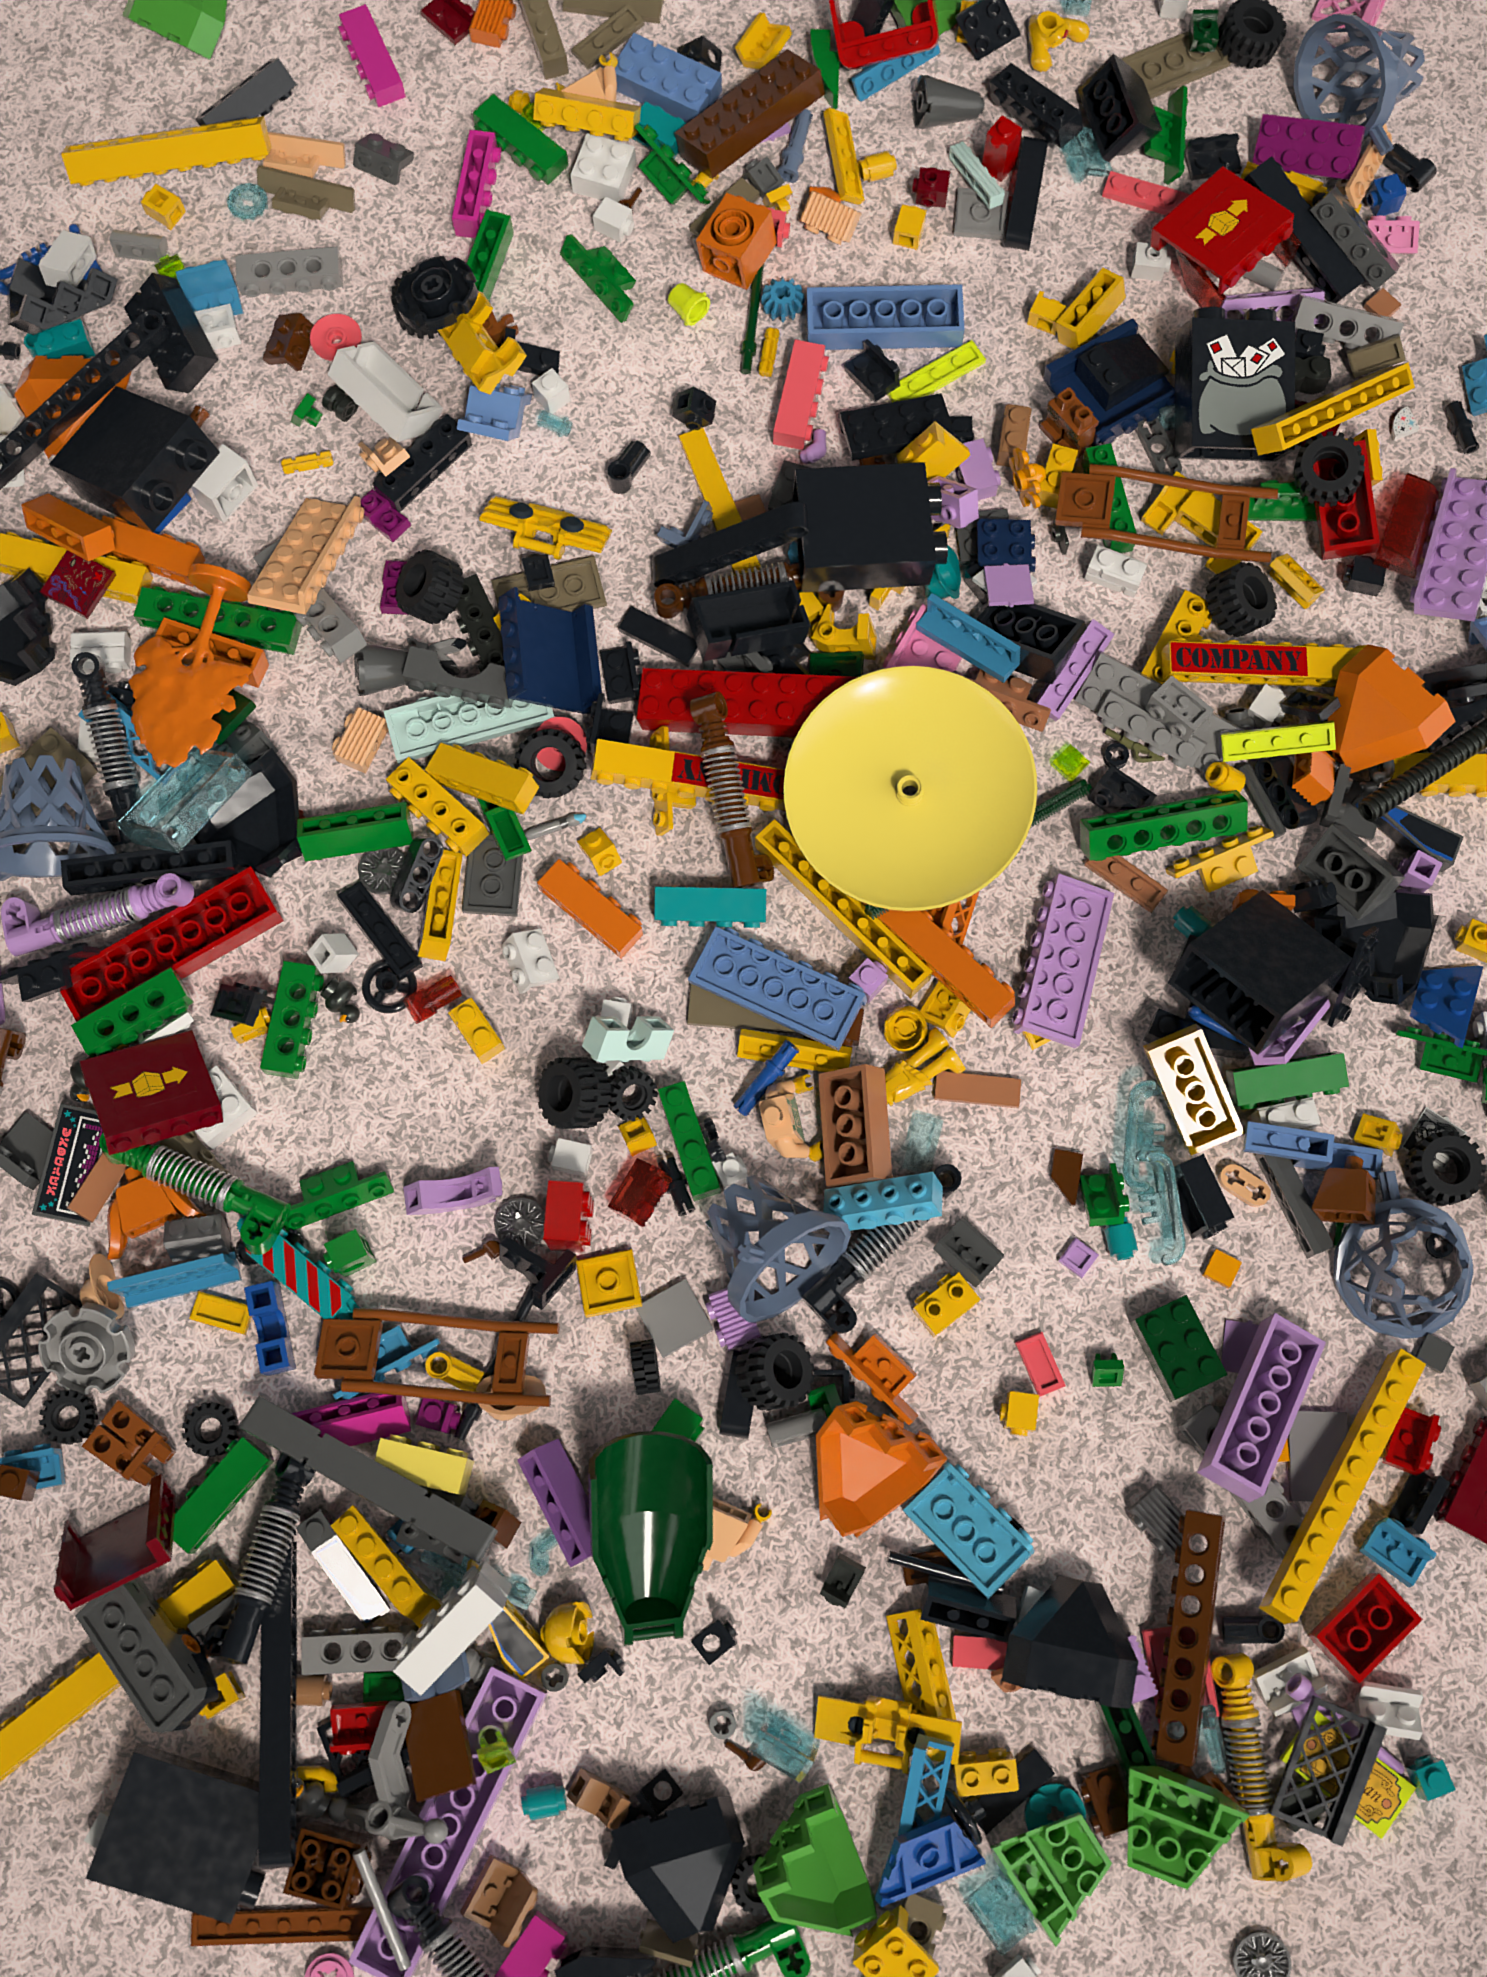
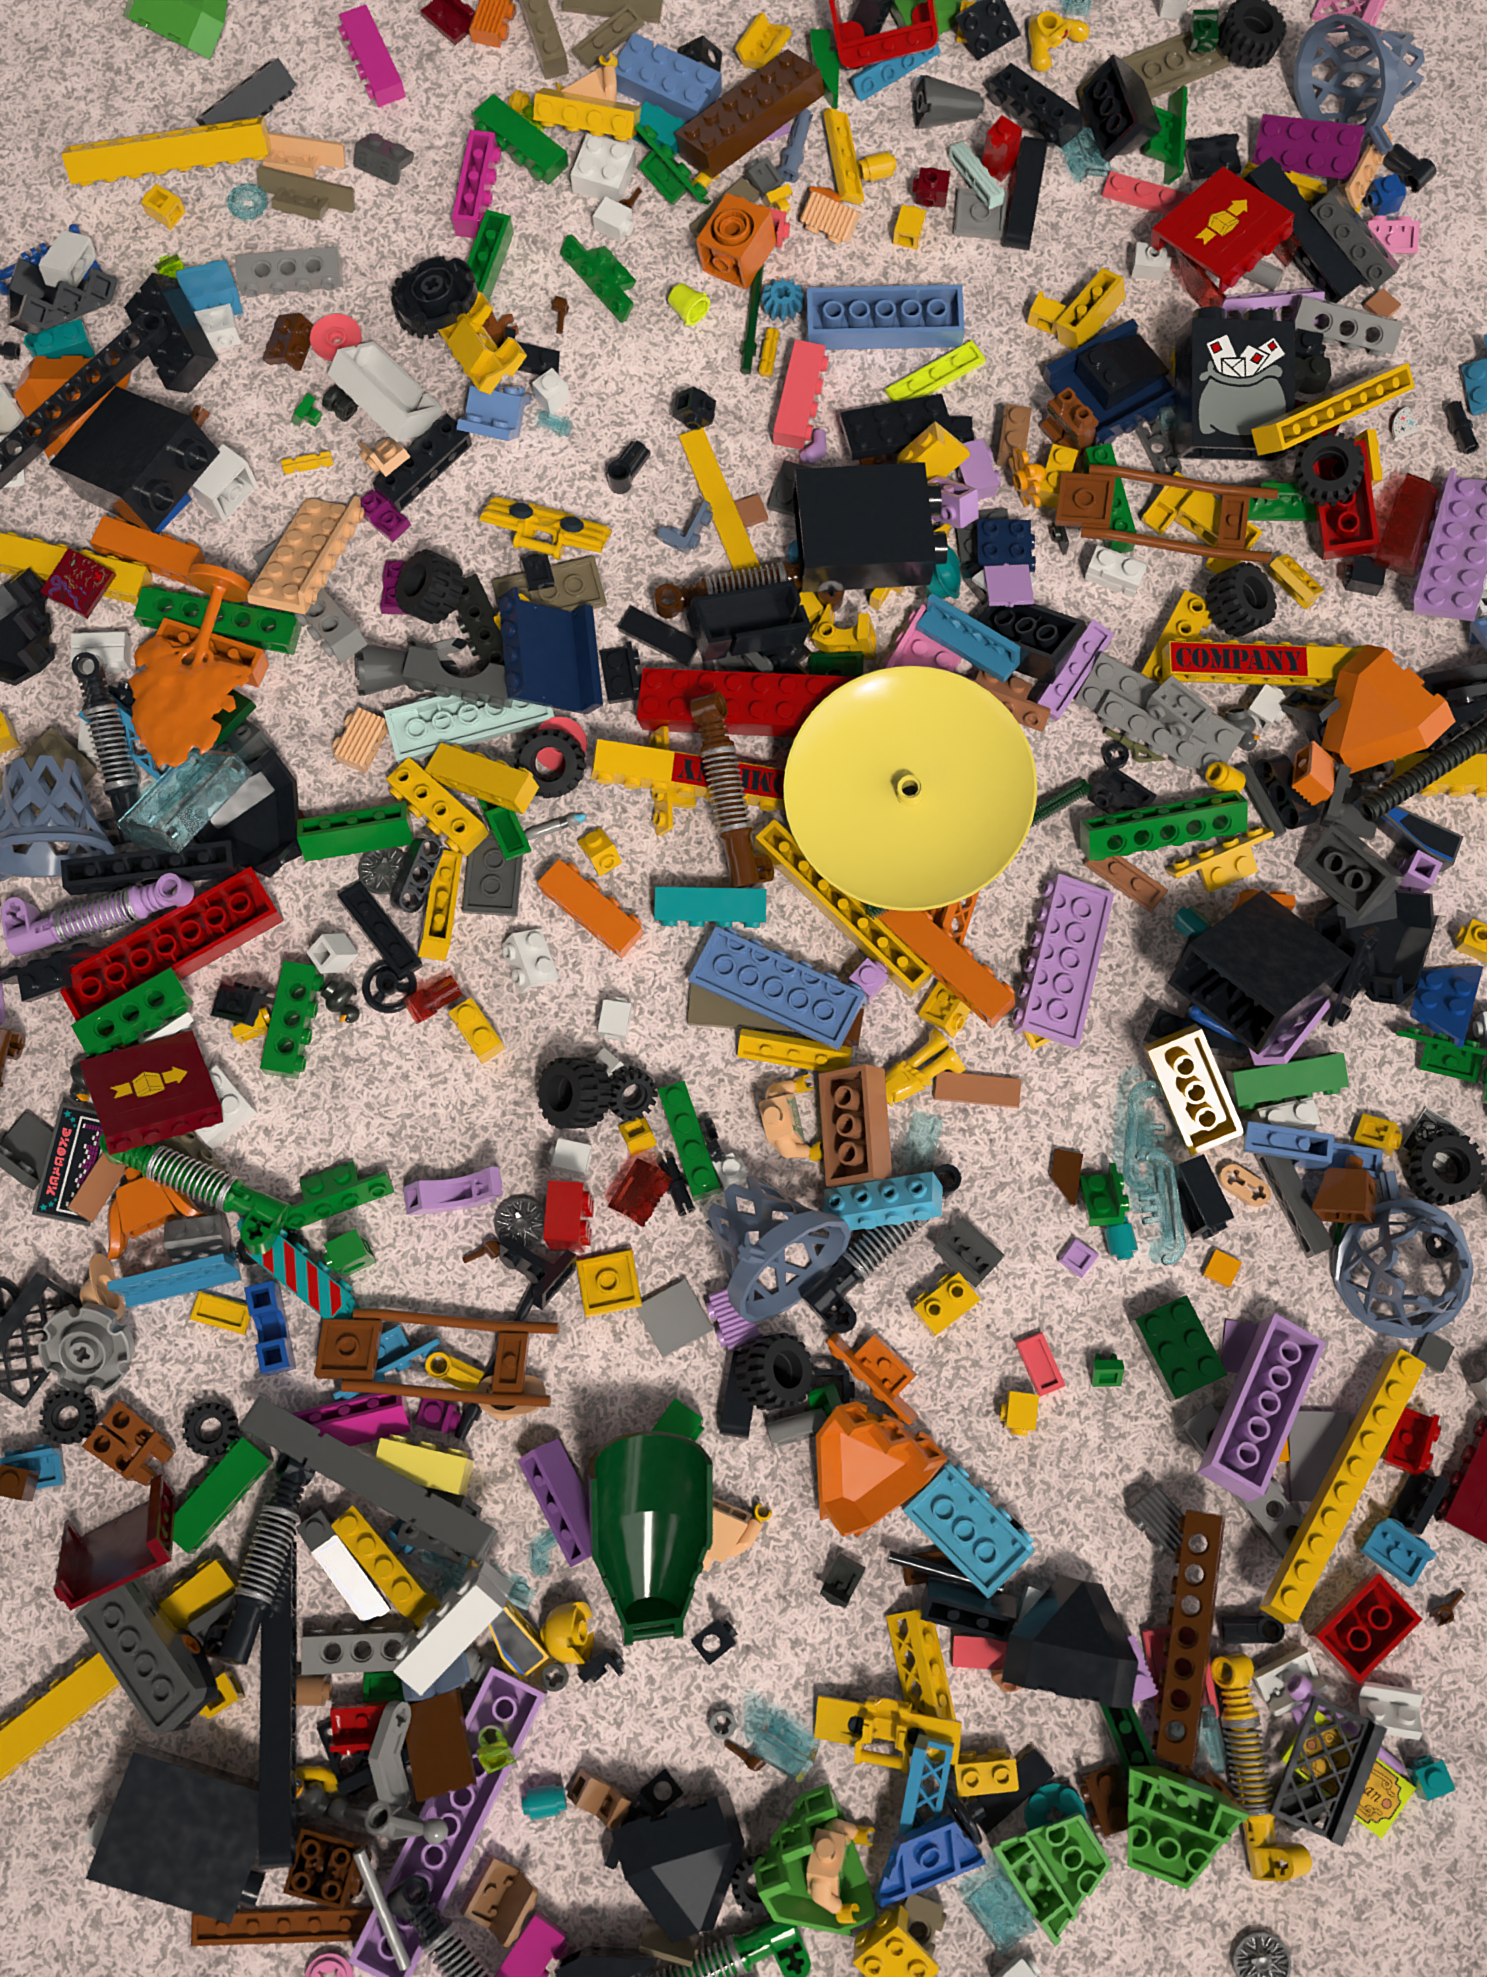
(68, 527): orange brick -> none
(138, 245): light grey brick -> none
(499, 1519): reddish brown brick -> none
(560, 305): none -> reddish brown hand
(608, 724): black bracket -> none
(611, 1040): light aqua arch -> none
(645, 1367): black tyre -> none
(731, 545): black beam -> none
(773, 1068): blue pin -> none
(828, 1865): none -> light nougat torso
(873, 372): black bracket -> none
(905, 1028): yellow hair -> none
(1070, 763): clear neon green tile -> none
(1278, 741): neon yellow tile -> none
(1313, 895): black brick -> none
(1376, 355): dark tan tile -> none
(1446, 1611): none -> reddish brown hand

